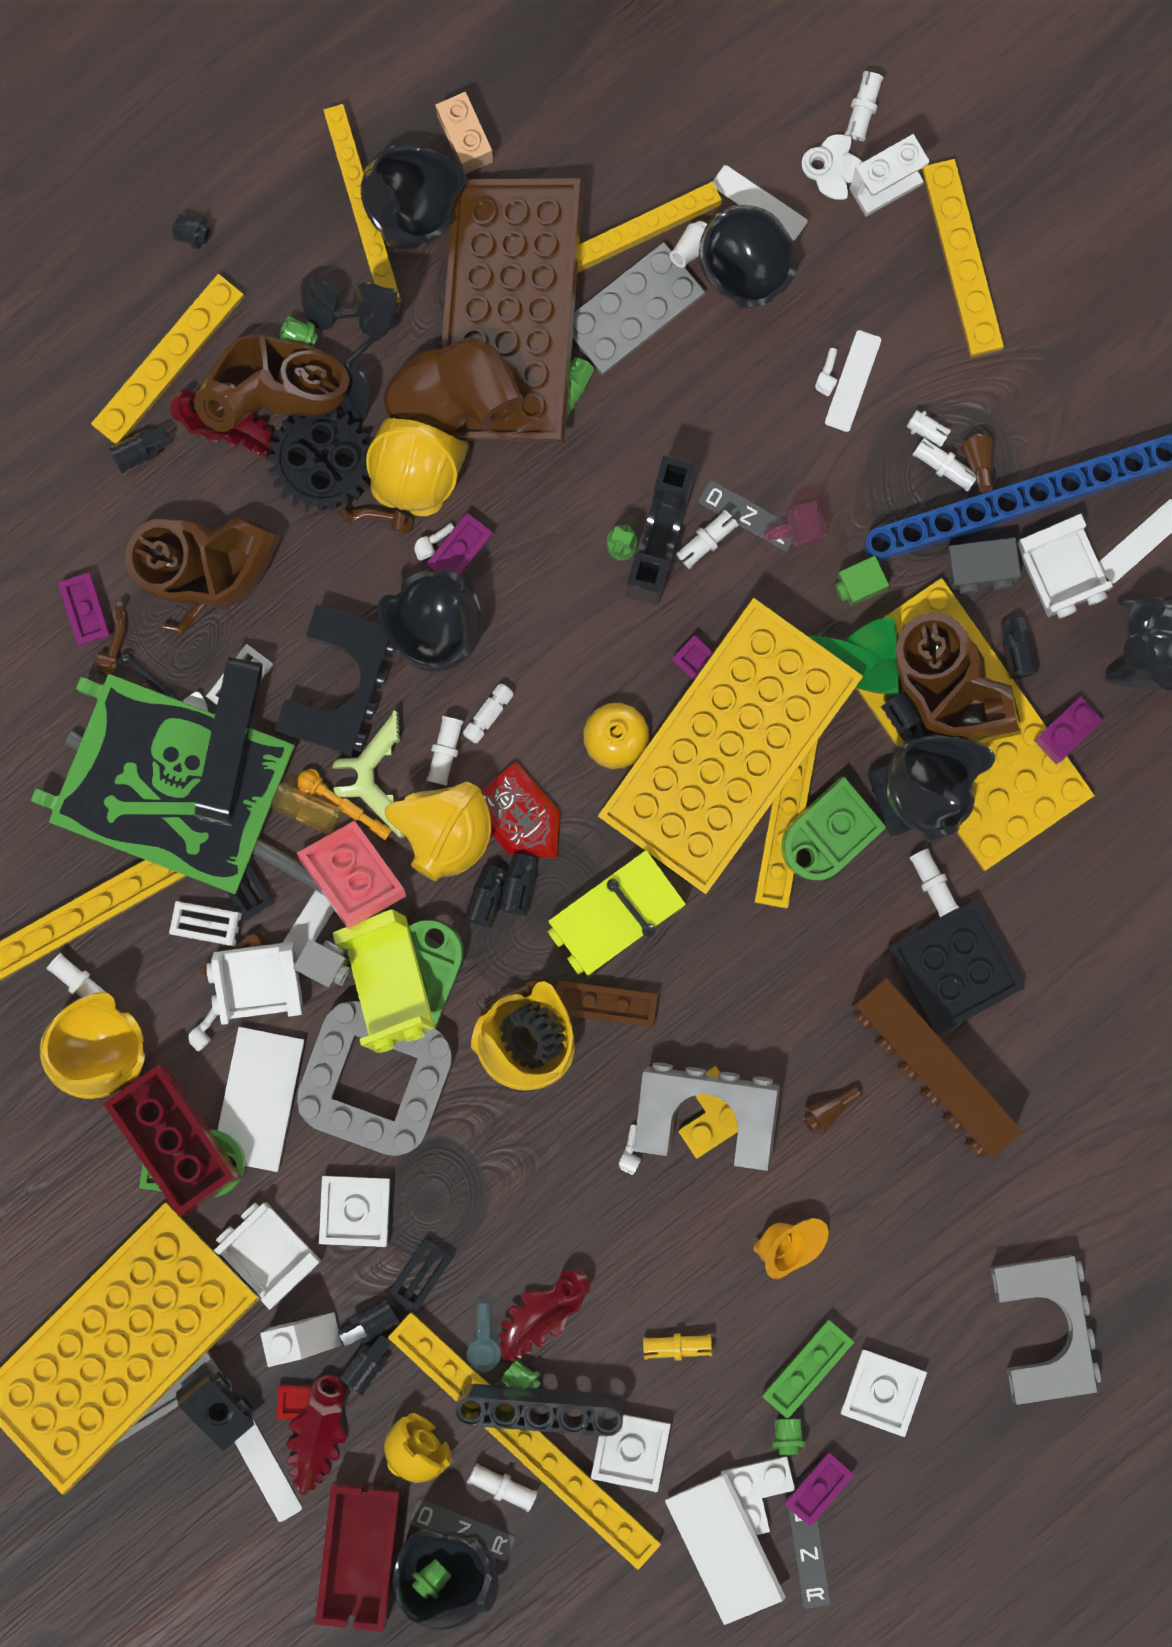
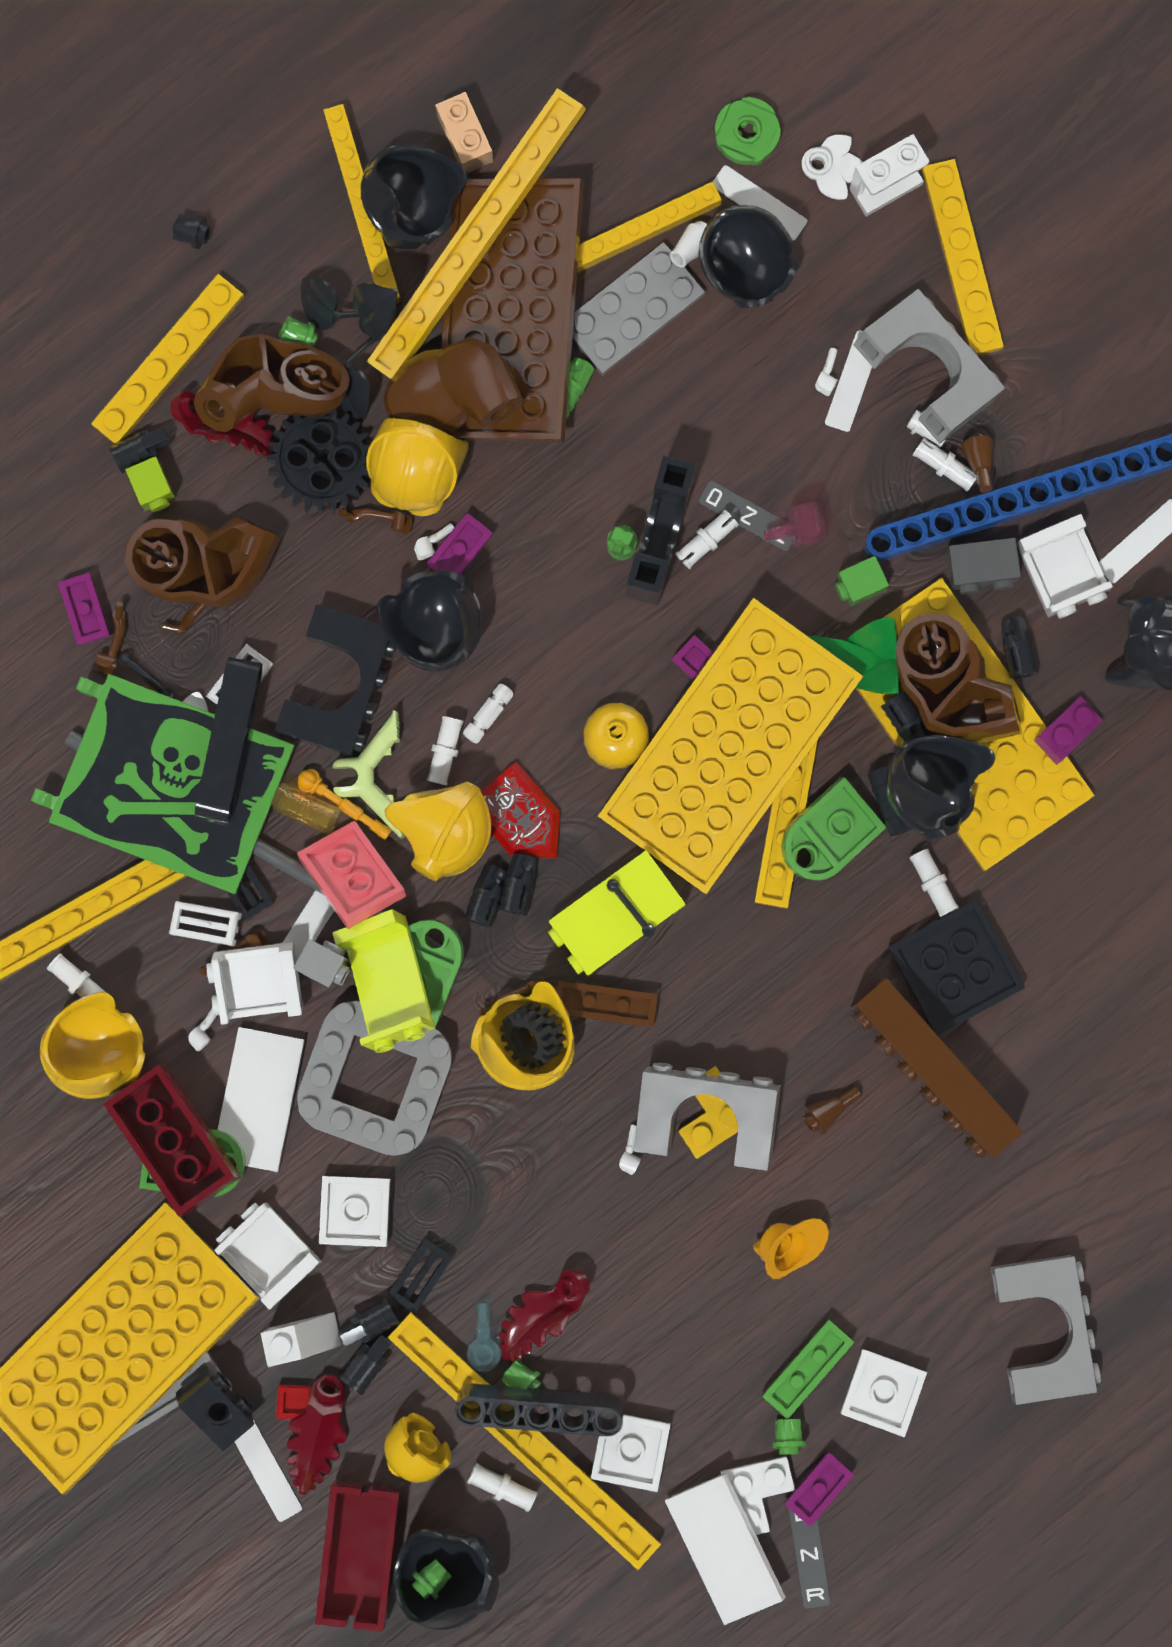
(150, 485): none -> lime brick
(440, 1519): dark grey sticker -> none
(477, 233): none -> yellow plate
(677, 1346): yellow pin -> none
(740, 114): none -> bright green plate
(864, 105): white pin -> none
(919, 324): none -> light grey arch

